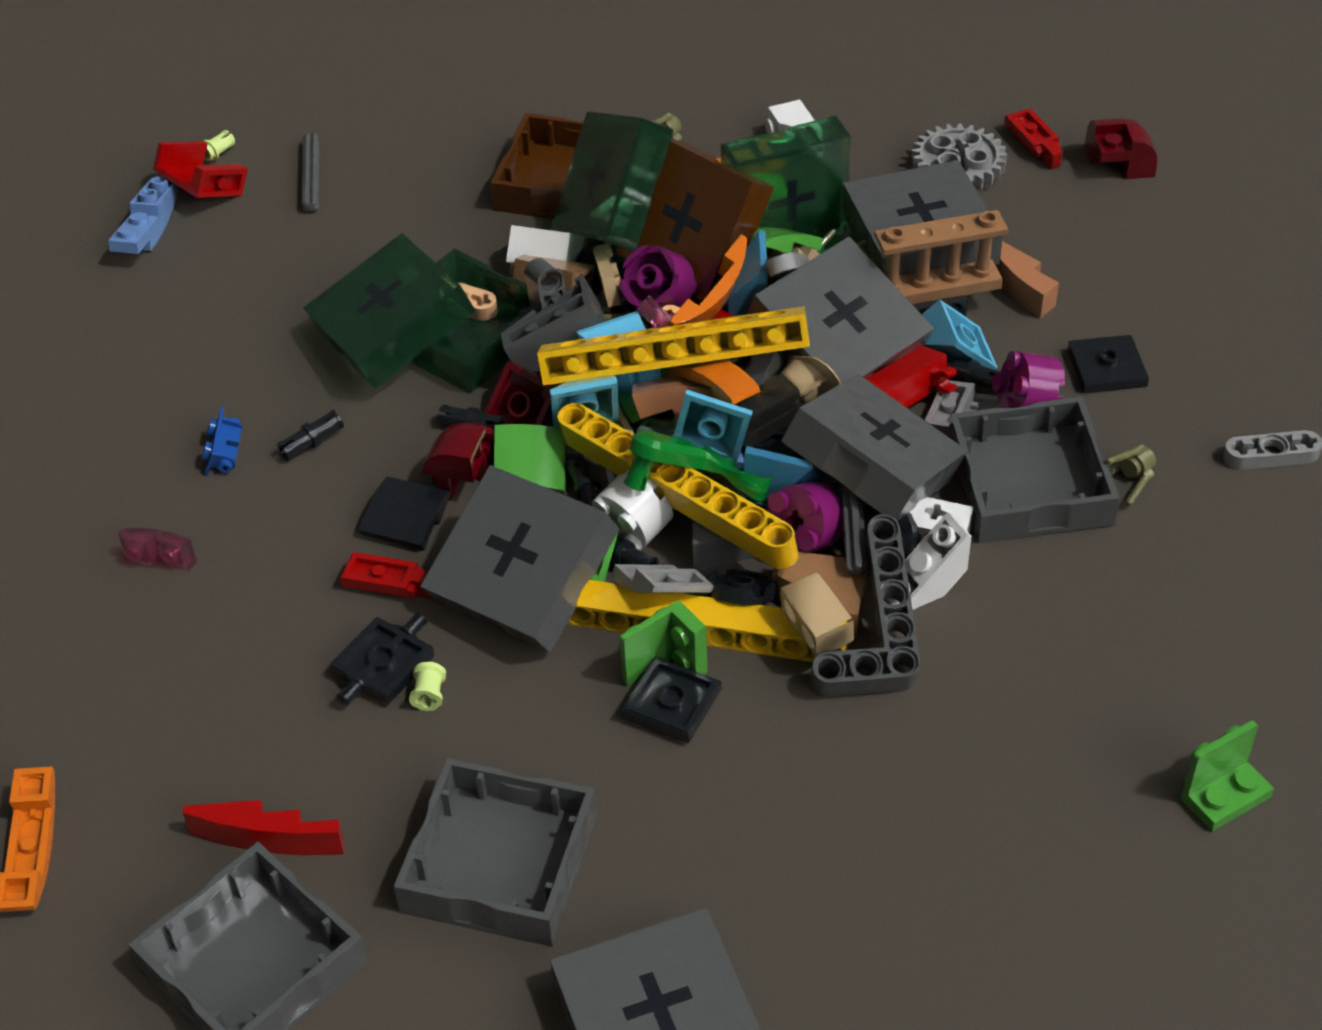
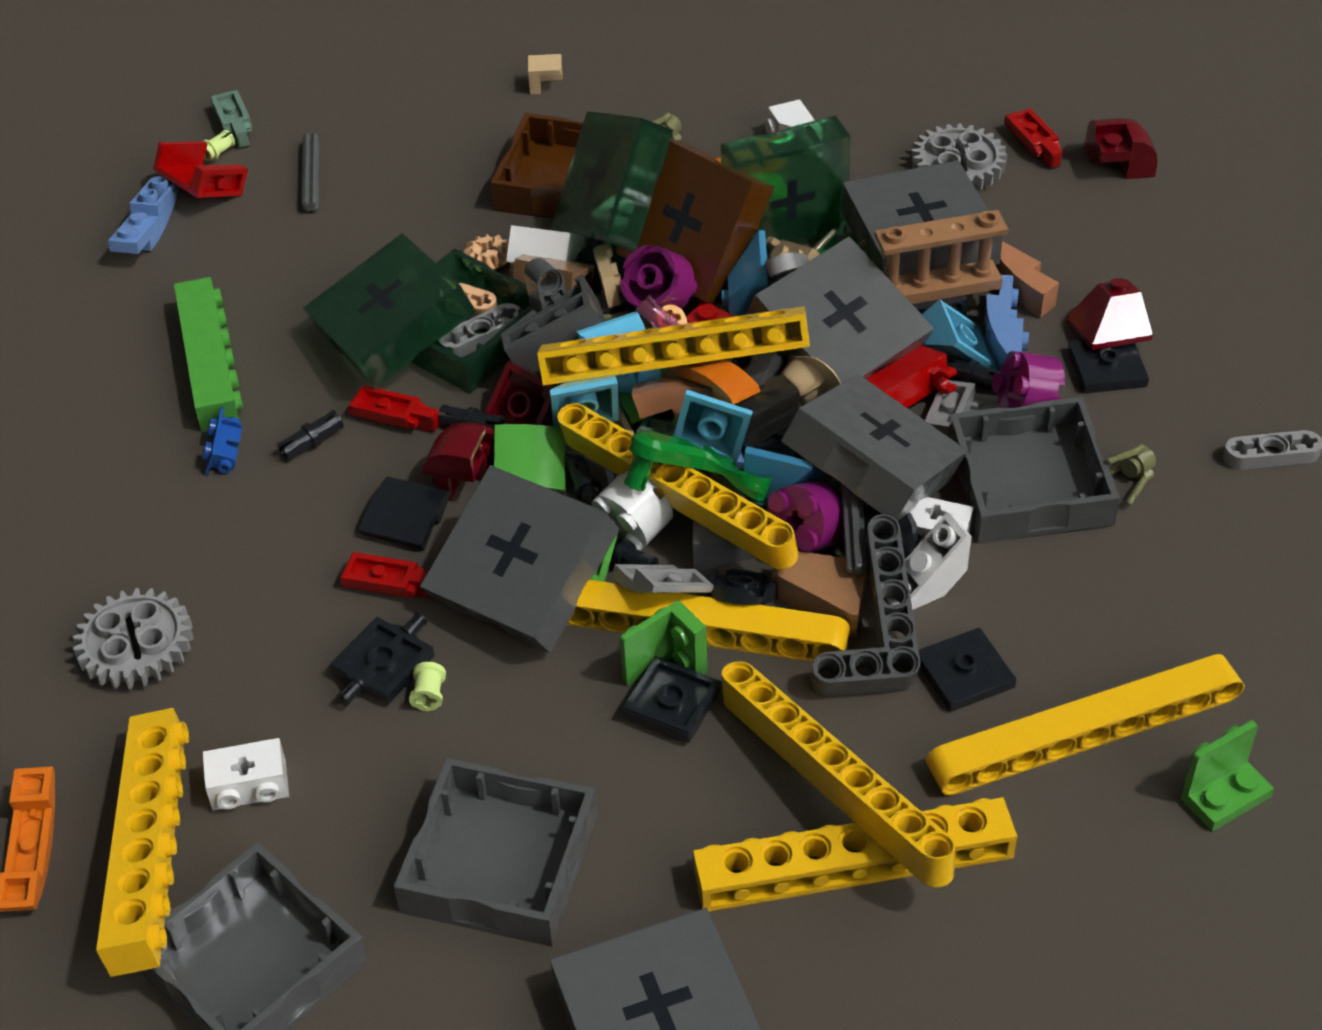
(106, 644): none -> light grey gear
(143, 844): none -> yellow brick
(152, 545): clear pink slope -> none
(206, 350): none -> bright green brick
(233, 116): none -> sand green hinge
(245, 774): none -> white brick
(280, 832): red slope -> none
(393, 409): none -> red hinge
(464, 340): none -> light grey beam
(493, 258): none -> light nougat gear
(543, 68): none -> tan panel
(730, 270): orange slope -> none
(783, 239): bright green slope -> none
(816, 614): tan piece -> none
(838, 868): none -> yellow brick
(840, 775): none -> yellow beam
(965, 669): none -> black plate
(1001, 326): none -> medium blue slope
(1083, 724): none -> yellow beam
(1111, 316): none -> dark red slope

